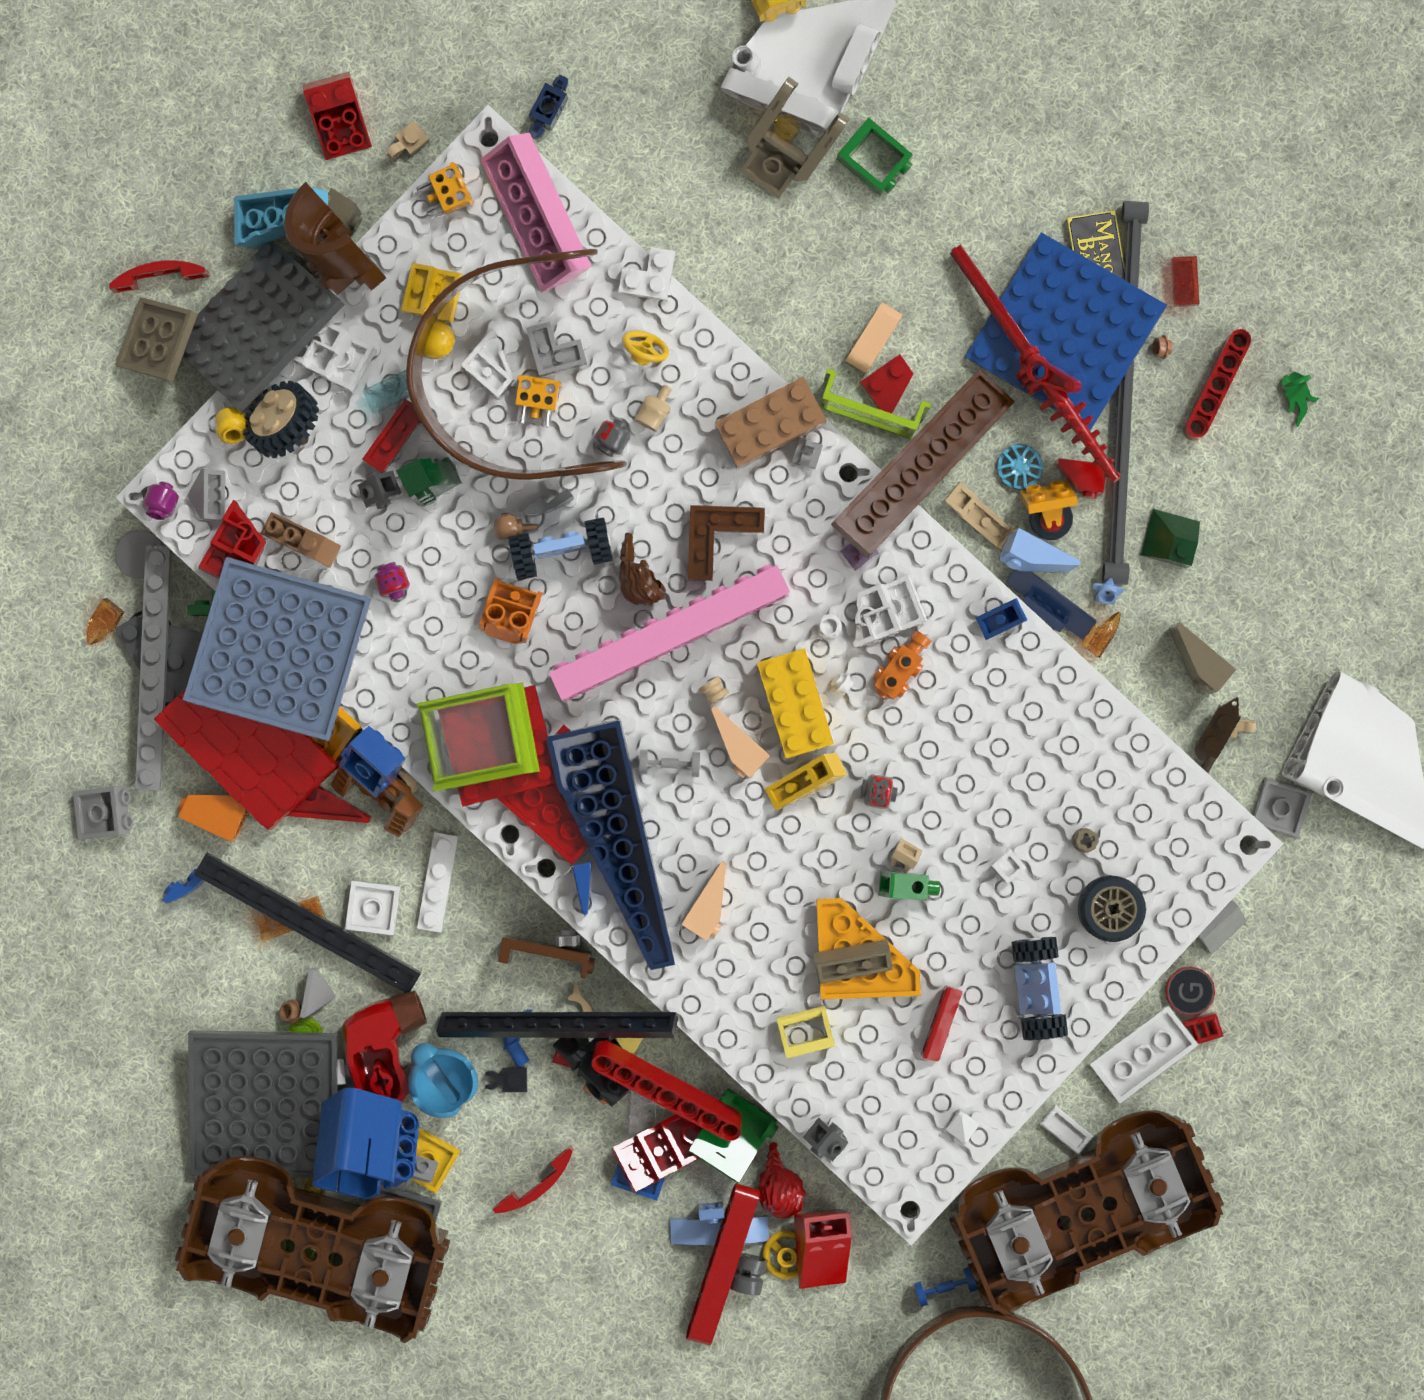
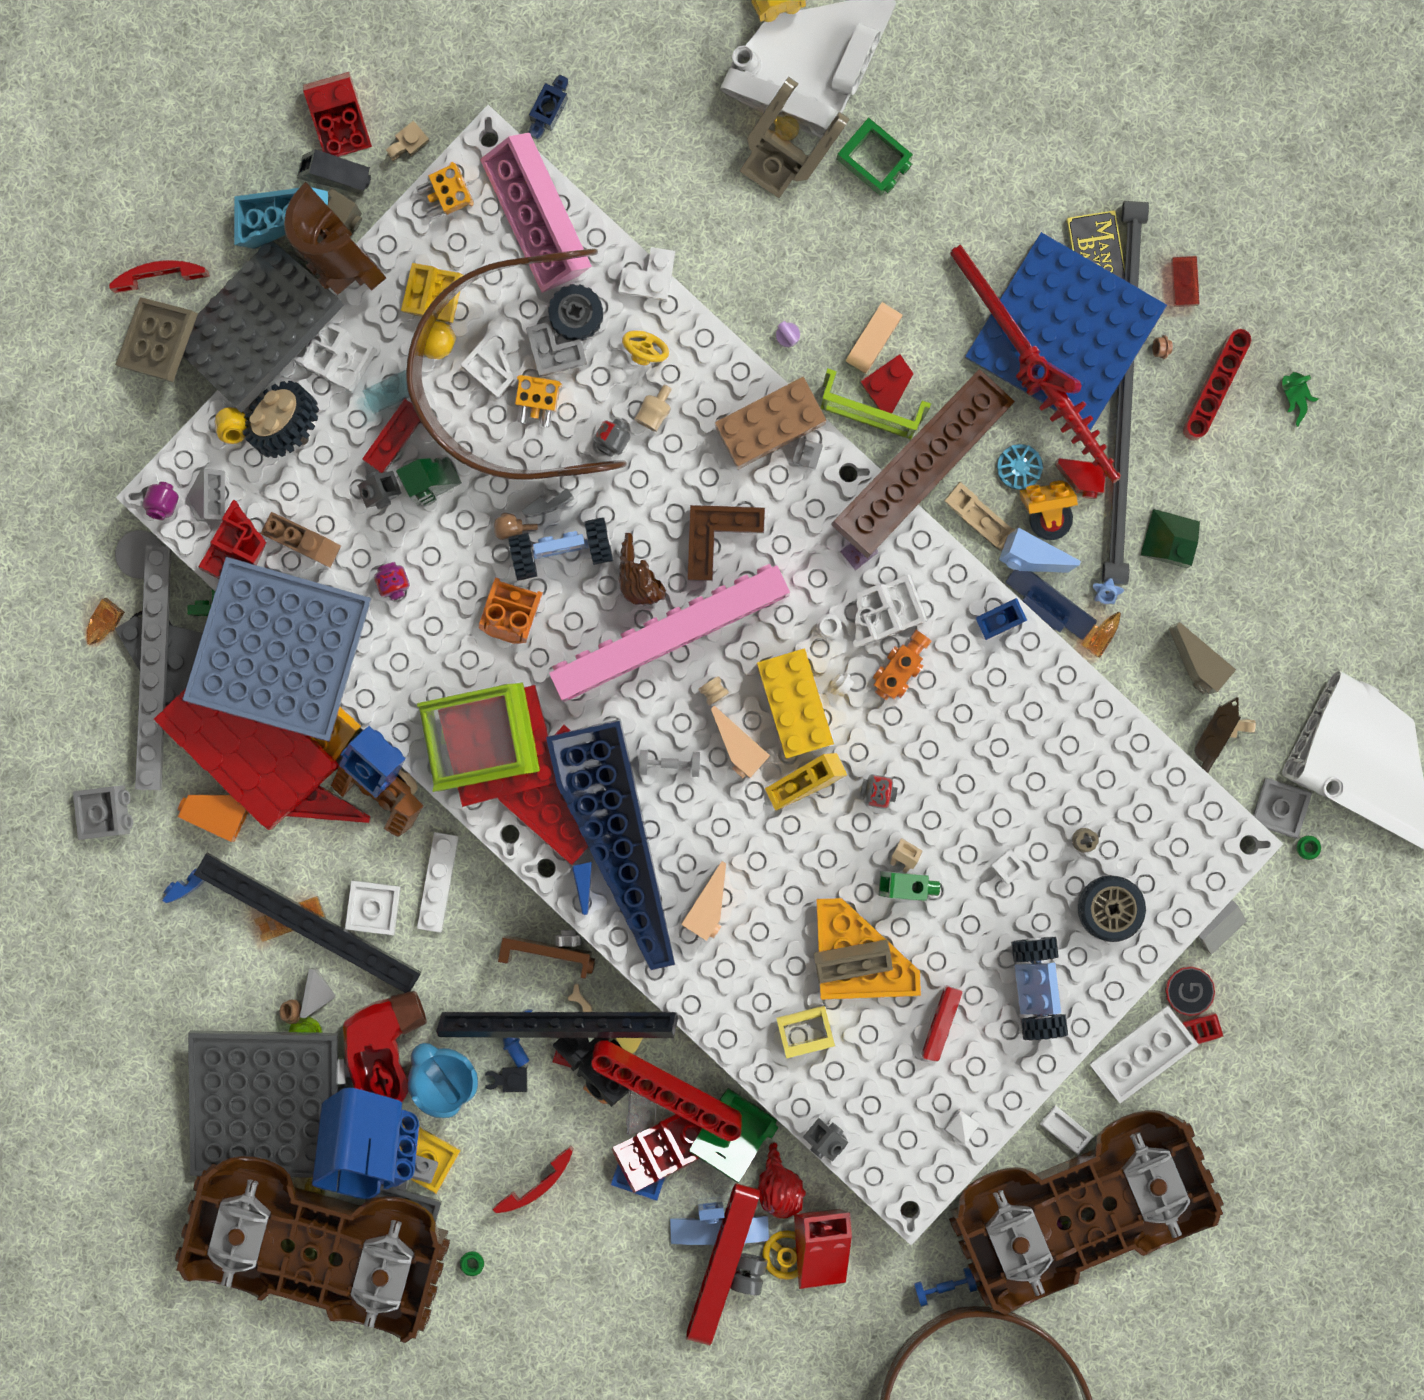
(333, 172): none -> black slope
(465, 1267): none -> green plate
(575, 312): none -> black wheel
(787, 334): none -> lavender plate
(1316, 847): none -> green plate

